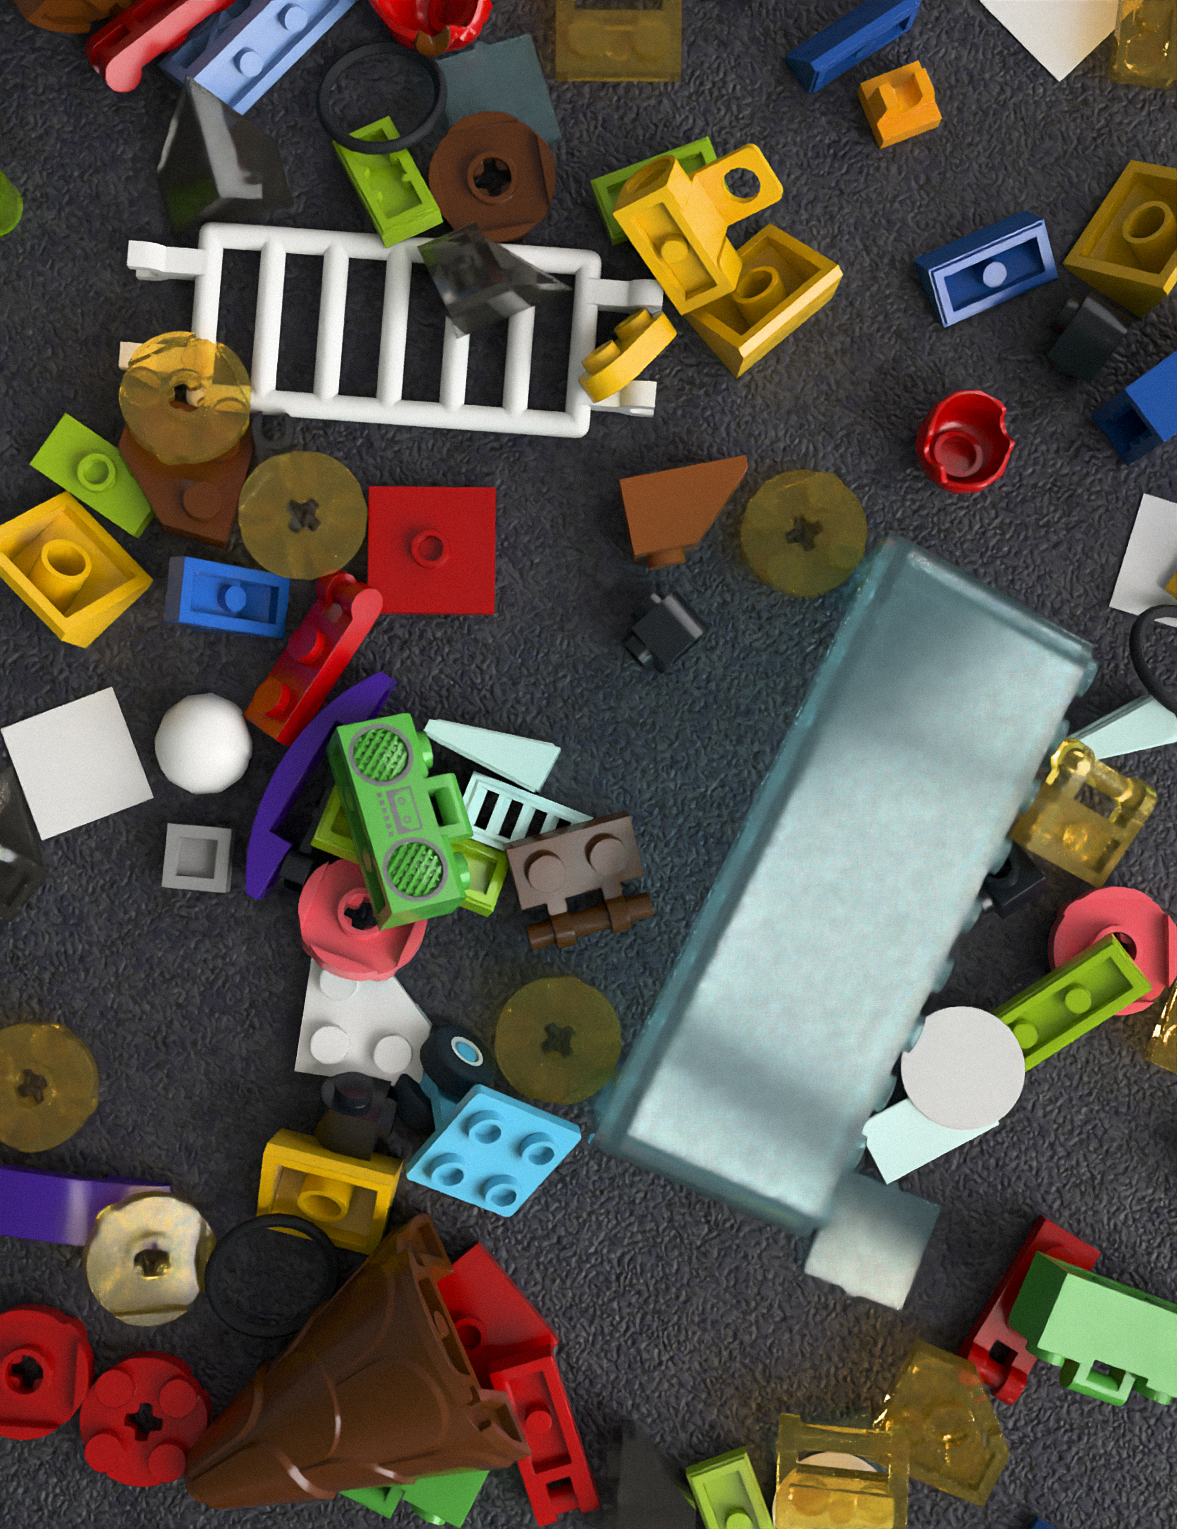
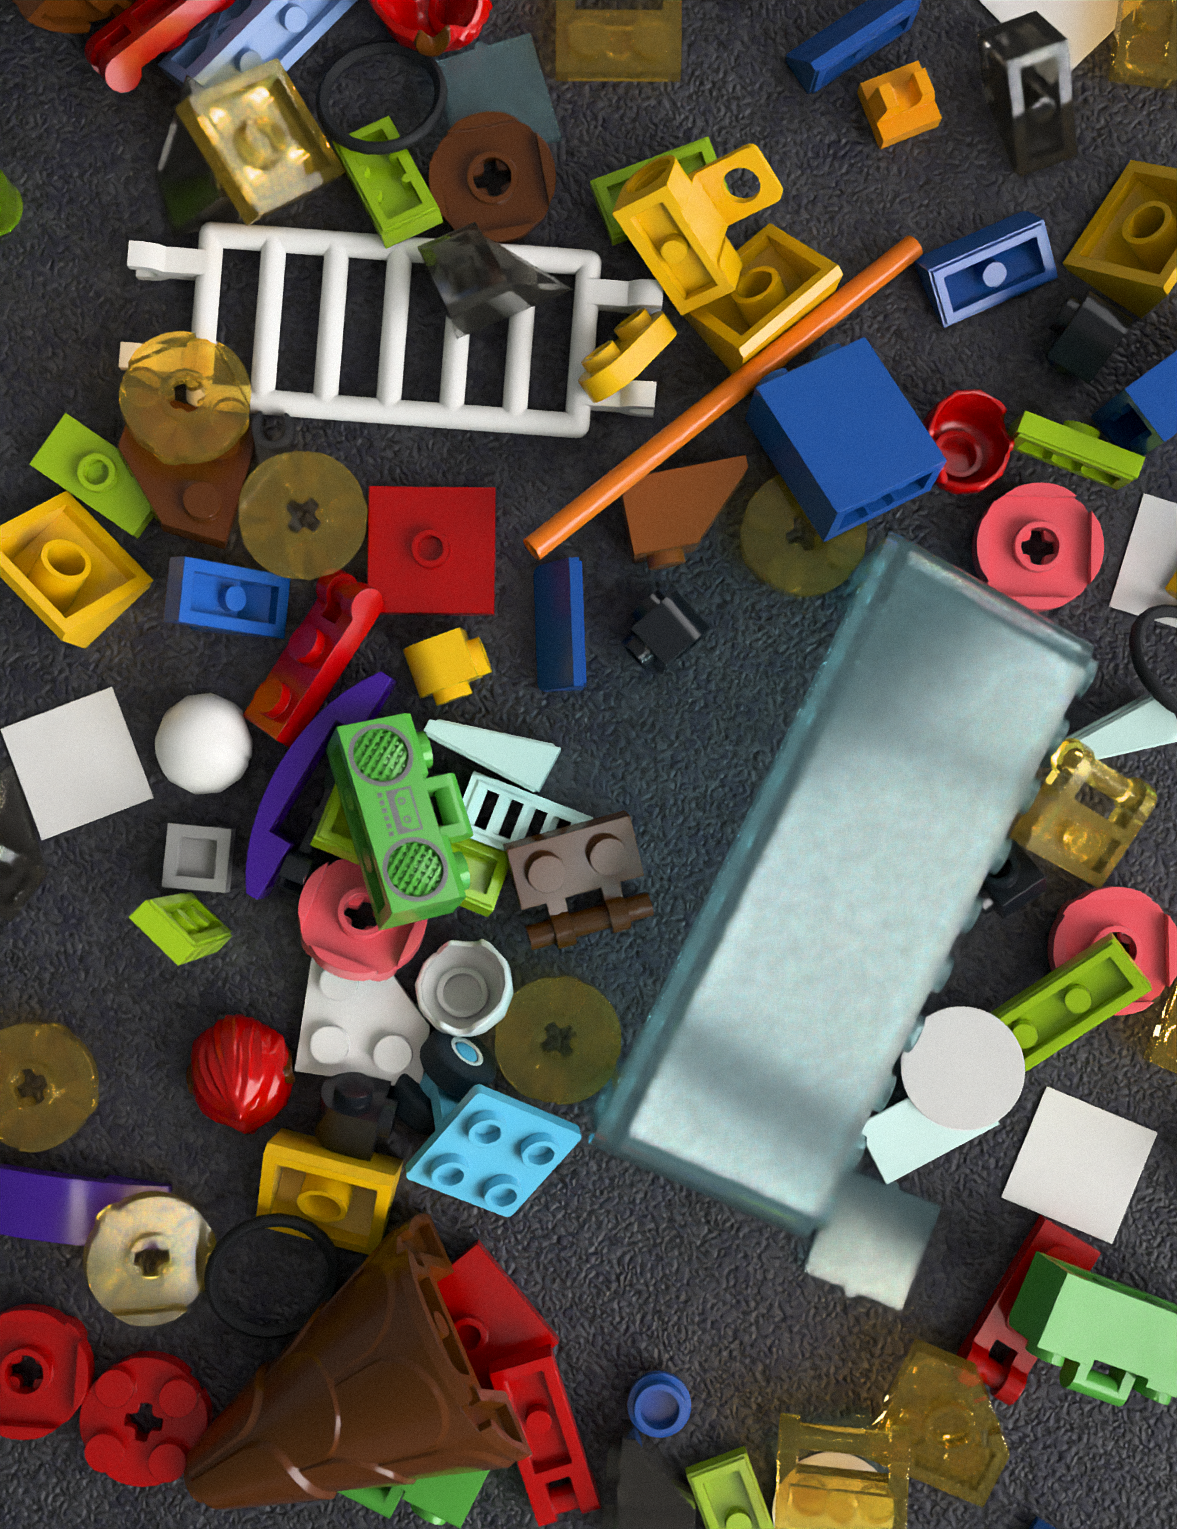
(181, 926): none -> lime tile
(240, 1073): none -> red hair
(260, 140): none -> clear yellow plate
(446, 665): none -> yellow plate
(464, 988): none -> white hair
(560, 625): none -> blue slope
(659, 1404): none -> blue plate
(721, 398): none -> orange piece
(843, 437): none -> blue brick
(1029, 91): none -> clear smoke slope
(1062, 521): none -> coral plate
(1075, 449): none -> lime plate
(1079, 1165): none -> white sticker

